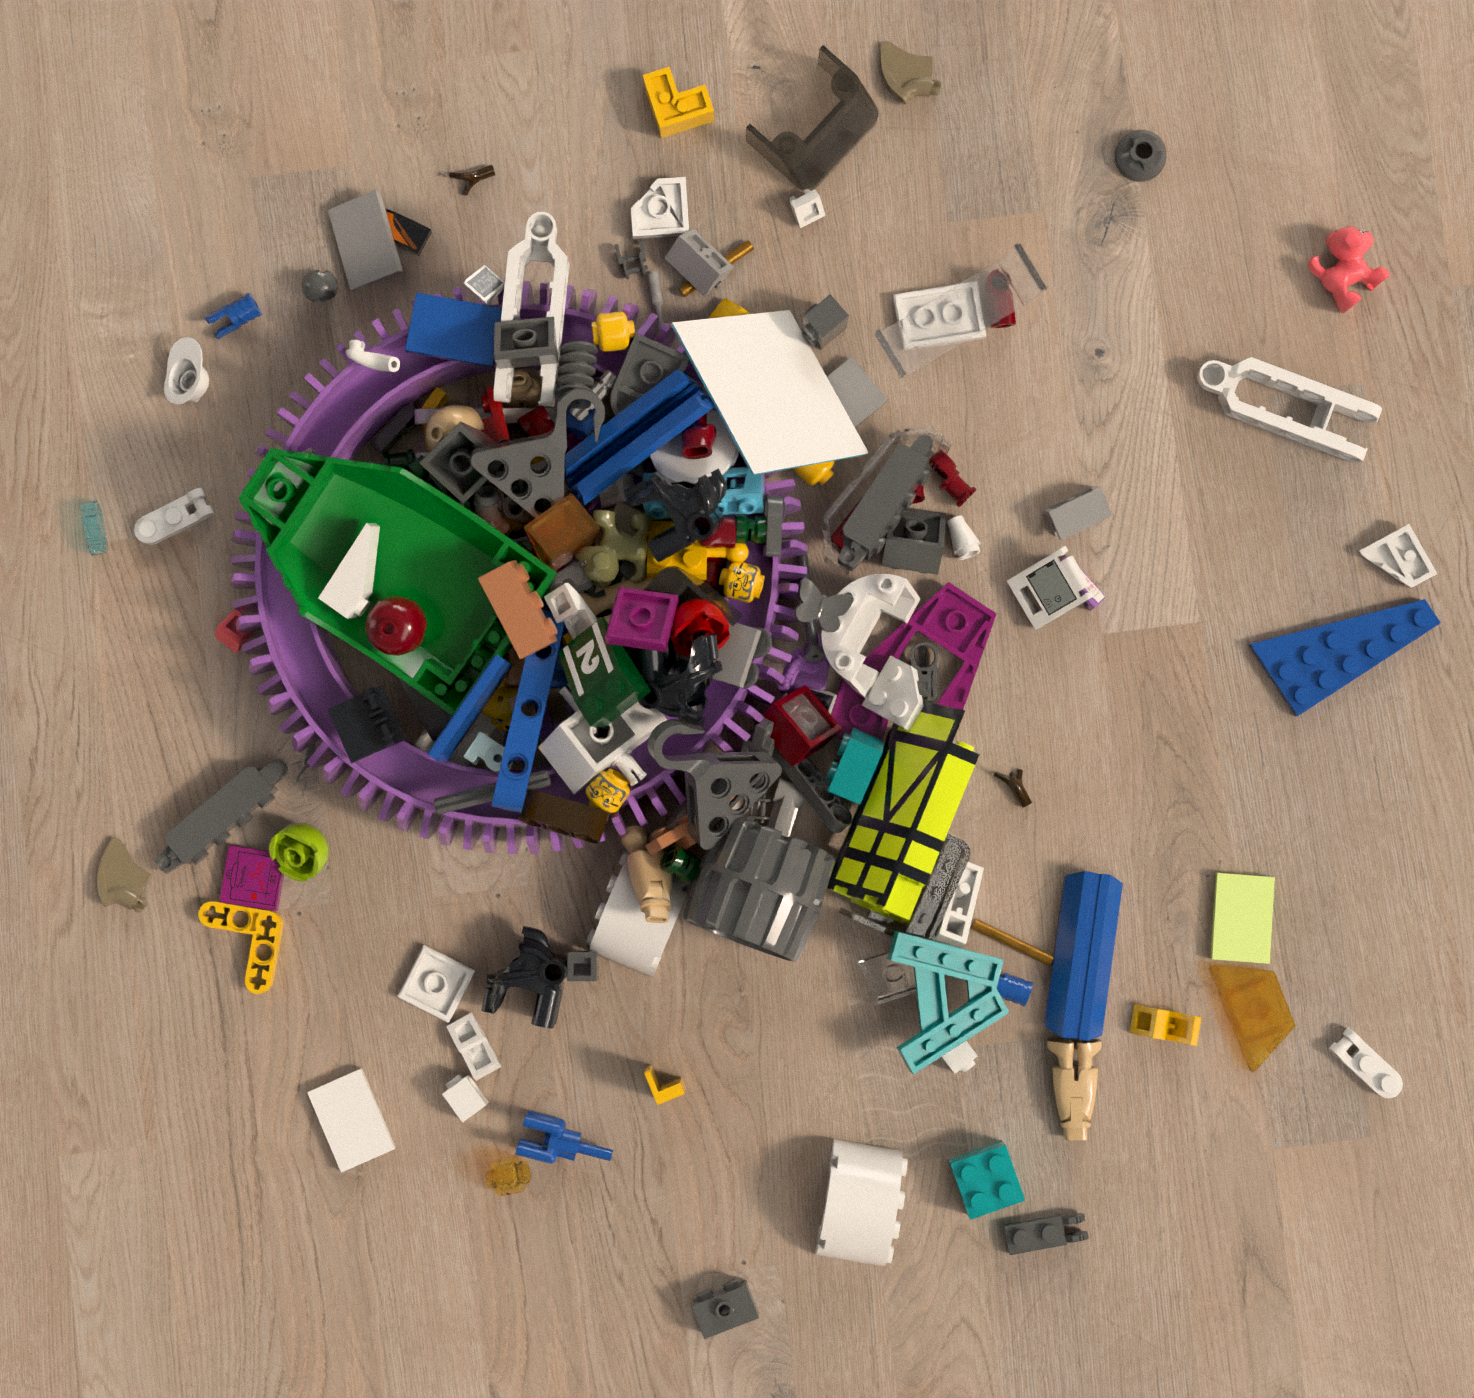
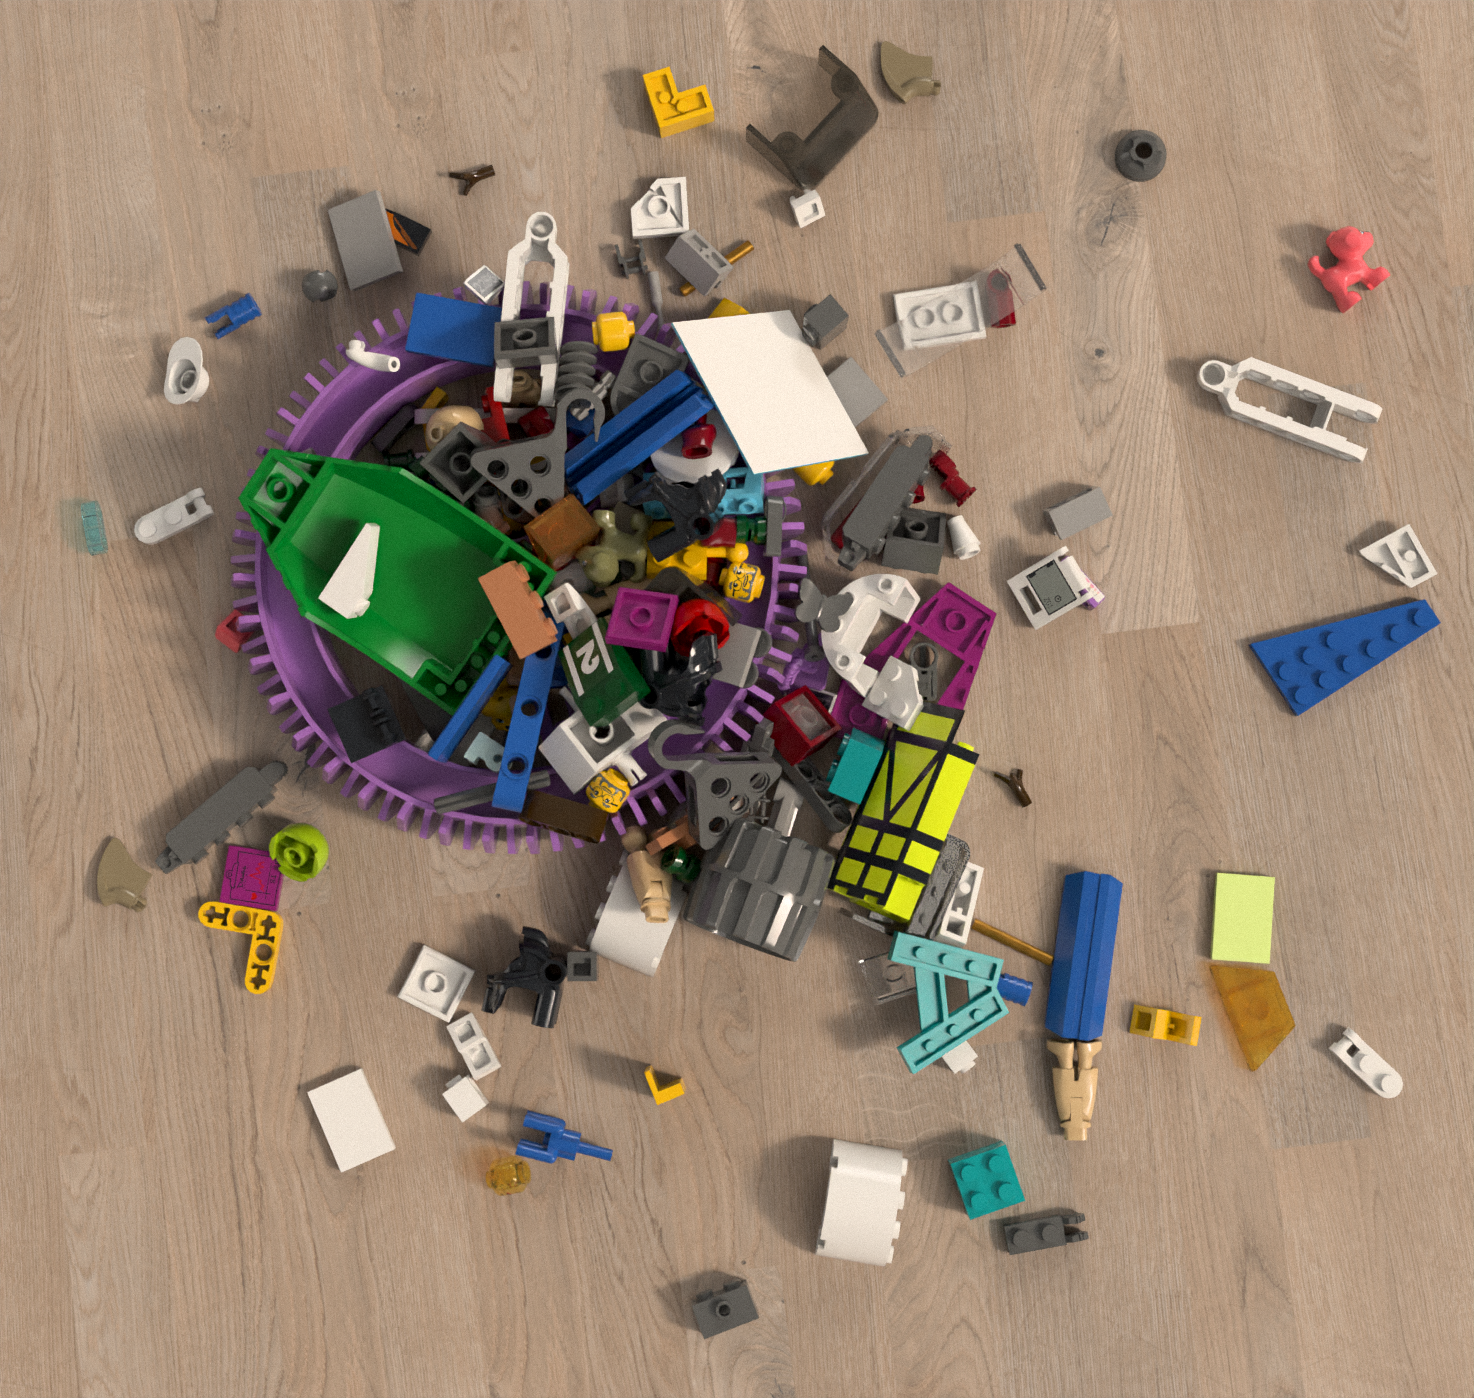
(395, 625): dark red cylinder -> none

